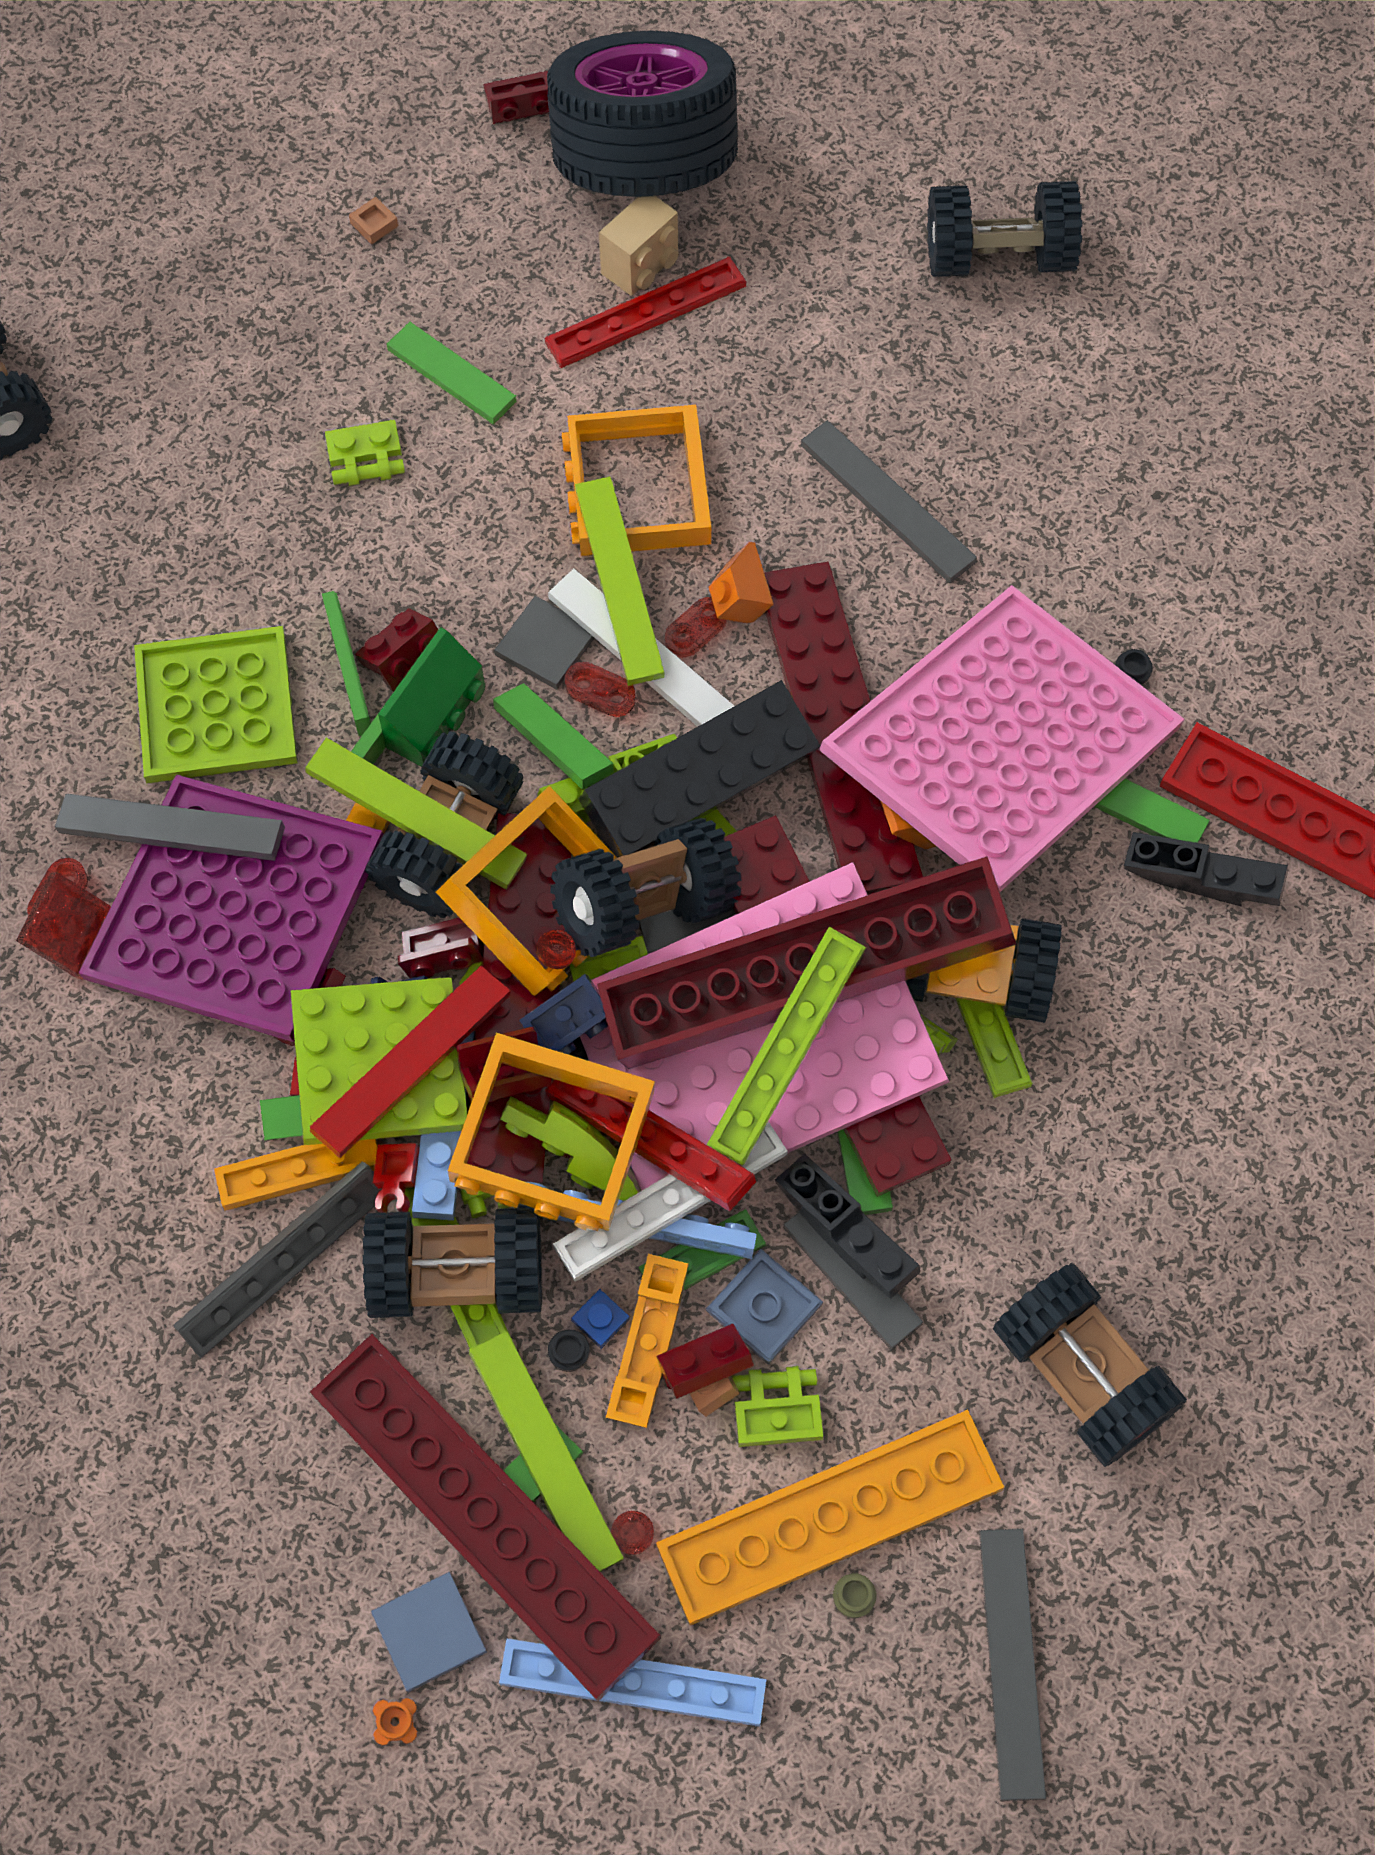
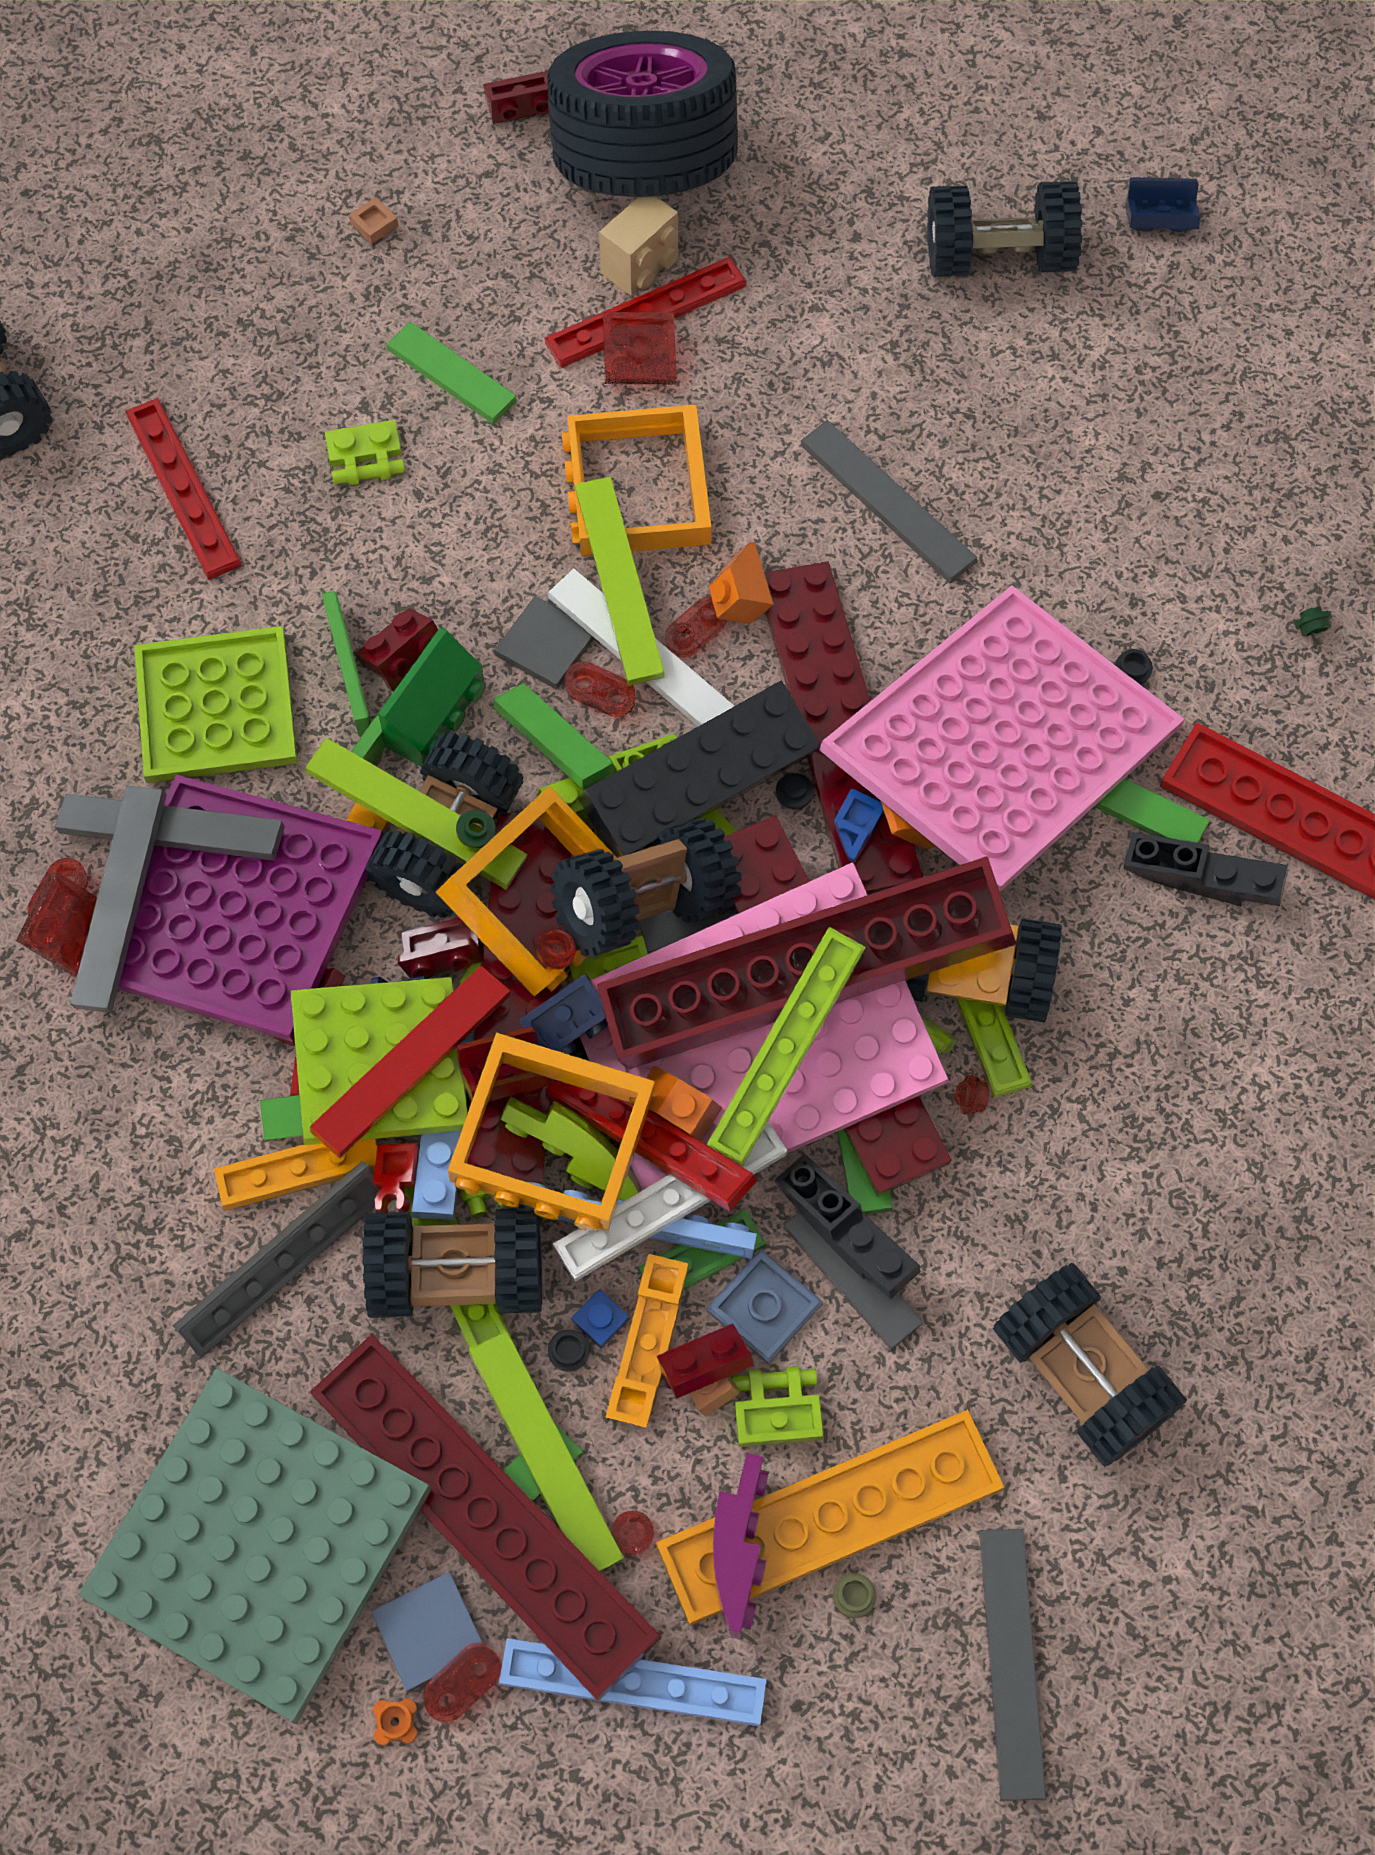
(118, 899): none -> tile
(183, 489): none -> red tile
(256, 1544): none -> sand green plate
(458, 1680): none -> clear red plate
(475, 839): none -> dark green plate
(639, 348): none -> clear red plate
(682, 1104): none -> orange slope
(735, 1560): none -> magenta slope
(794, 791): none -> black plate
(857, 822): none -> blue slope
(972, 1095): none -> clear red plate
(1162, 204): none -> dark blue bracket
(1313, 621): none -> dark green plate

